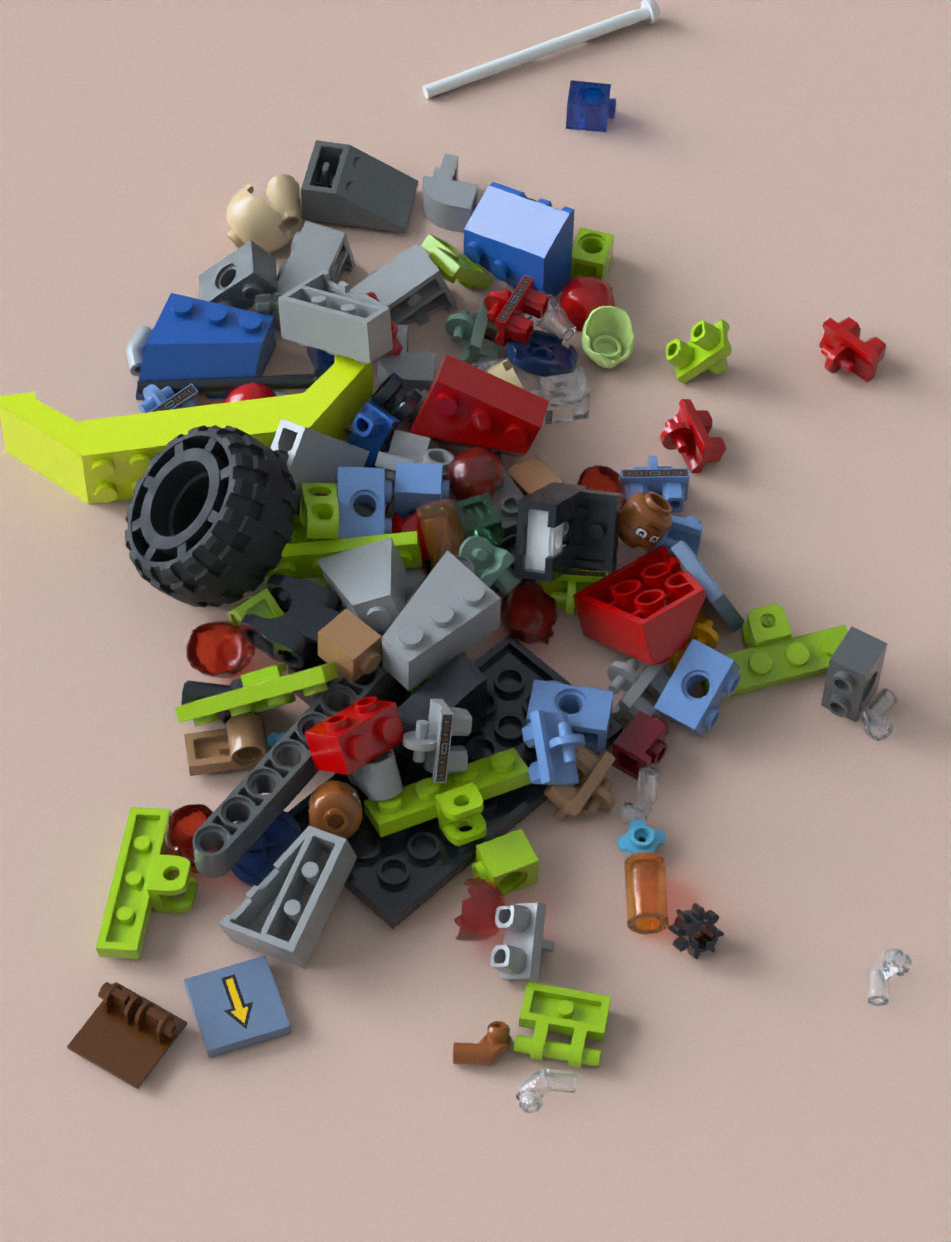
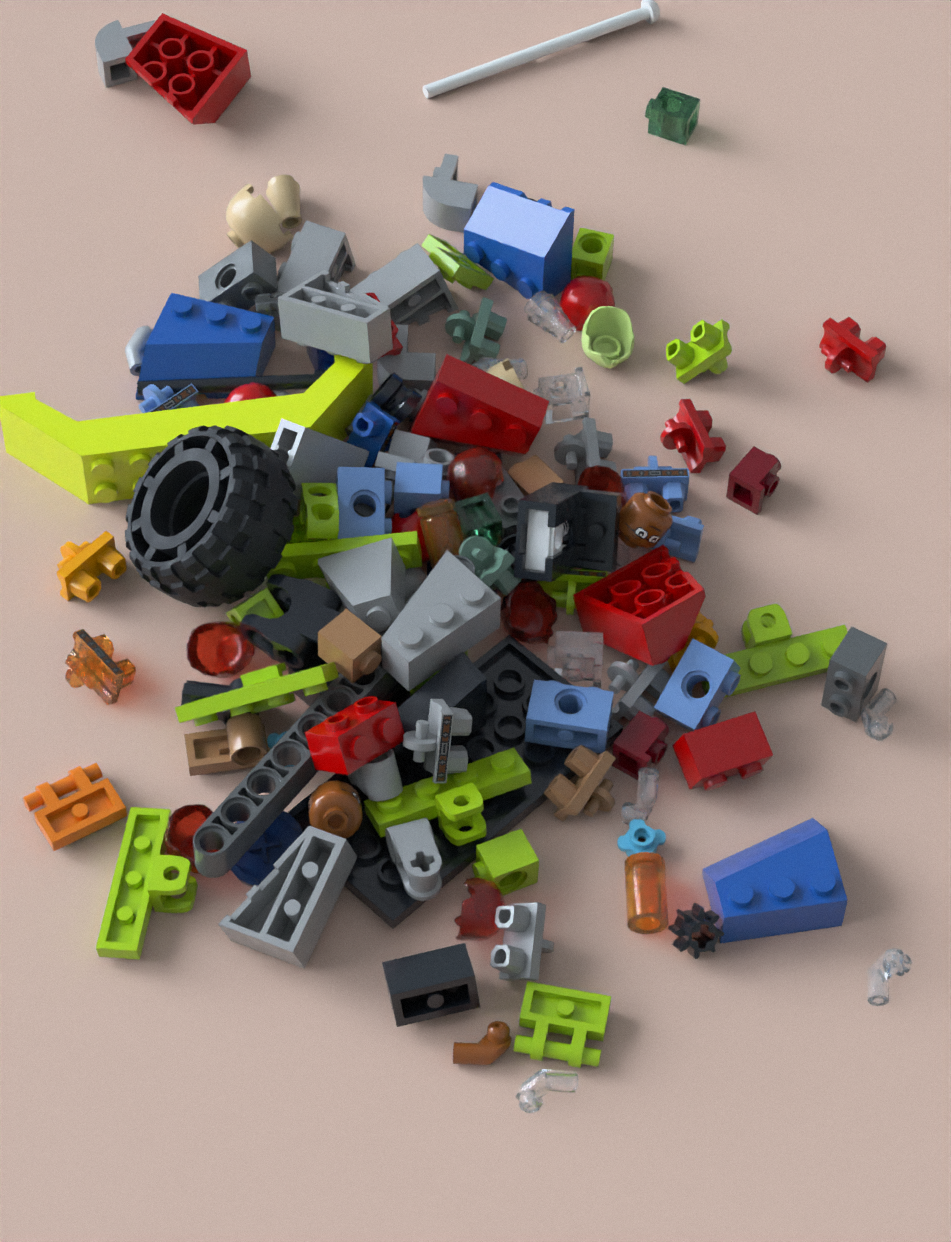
(78, 814): none -> orange plate
(85, 563): none -> light orange hips
(92, 665): none -> clear orange hips
(112, 48): none -> light grey brick
(126, 1034): reddish brown hinge -> none
(190, 68): none -> red wedge
(237, 1006): sand blue tile -> none
(356, 189): dark grey slope -> none
(416, 858): none -> light grey piece
(431, 984): none -> black brick
(509, 310): red hips -> none
(542, 355): dark blue tile -> none
(554, 748): medium blue hips -> none
(577, 656): none -> clear brick
(585, 449): none -> light grey hips
(589, 106): clear blue brick -> none
(673, 115): none -> clear green brick
(710, 587): sand blue tile -> none
(723, 751): none -> red brick
(753, 479): none -> dark red brick
(778, 886): none -> blue wedge

